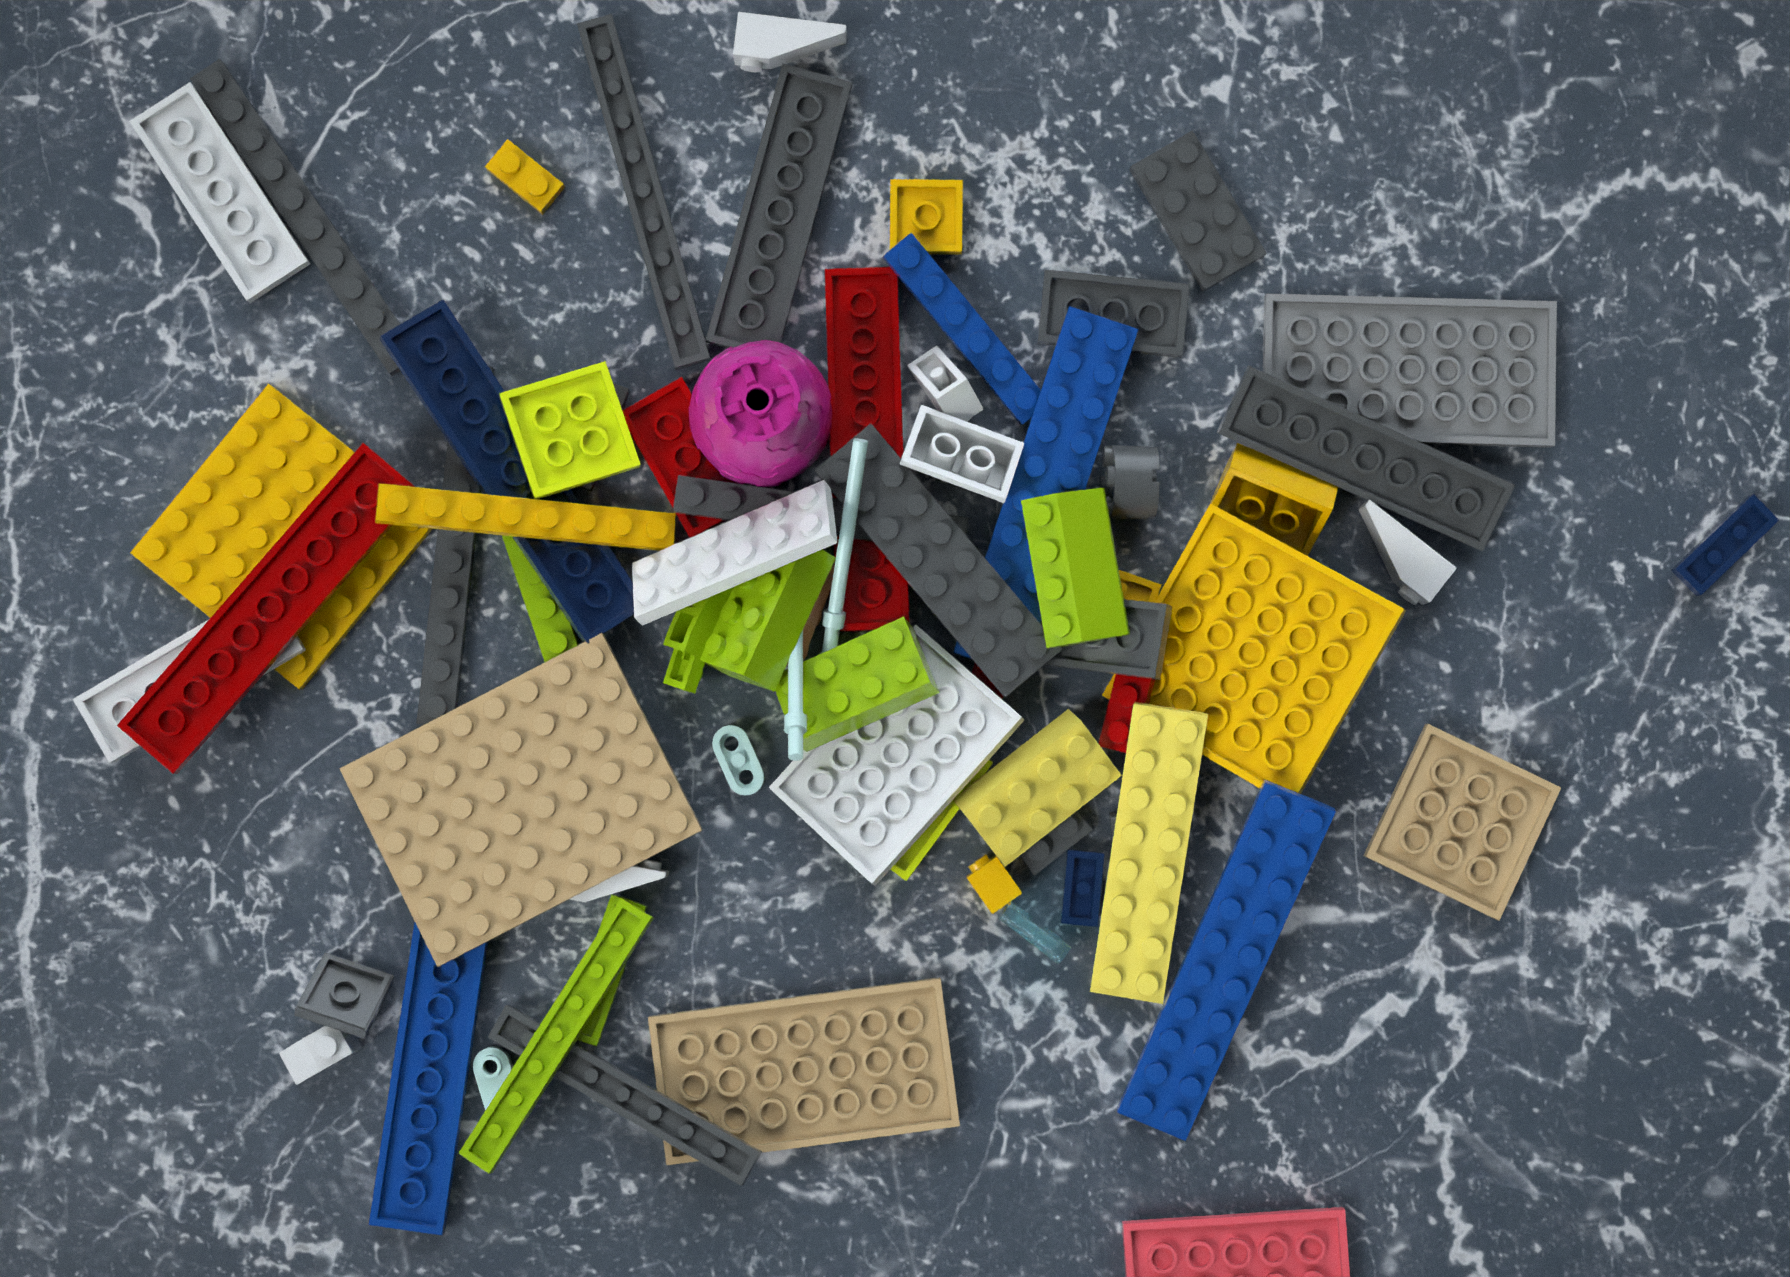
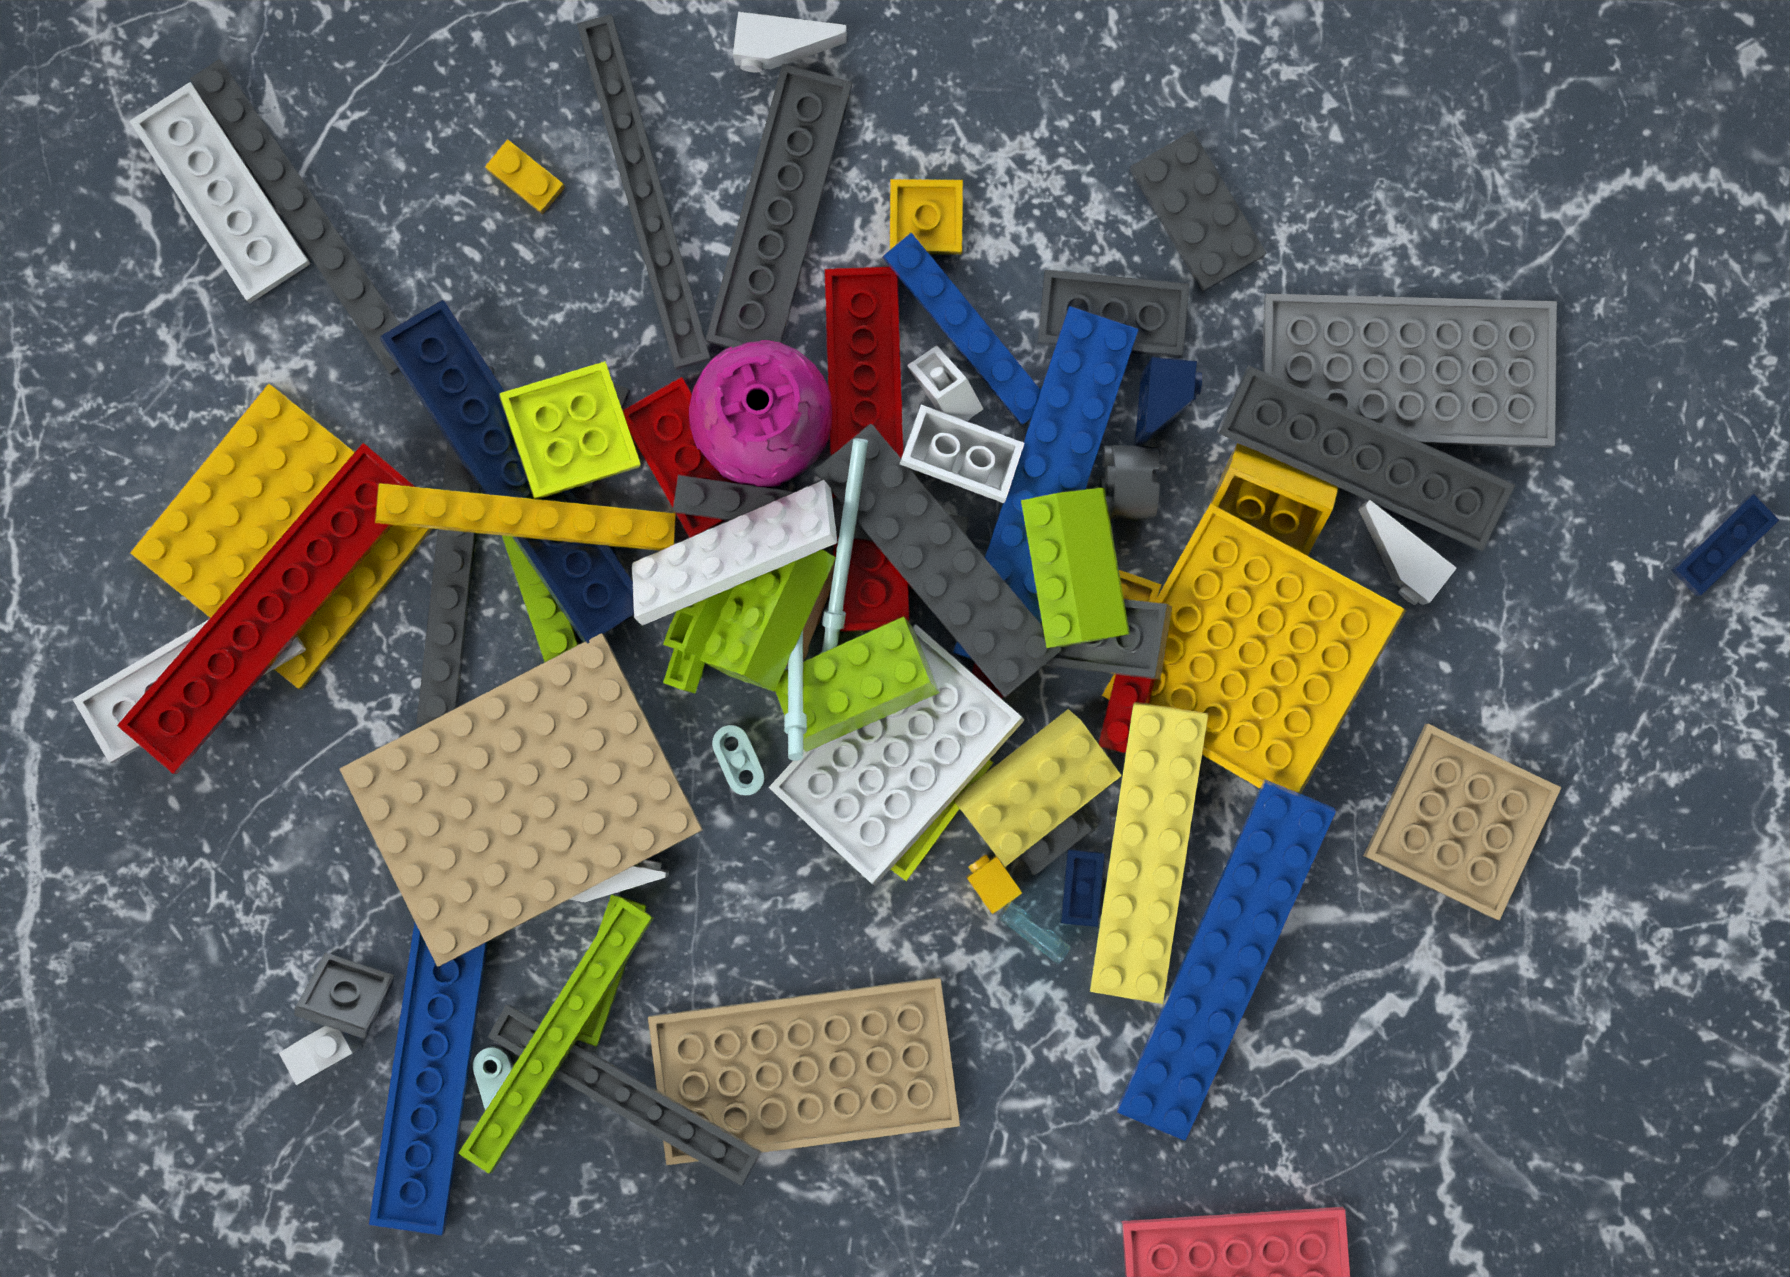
(1164, 394): none -> dark blue slope

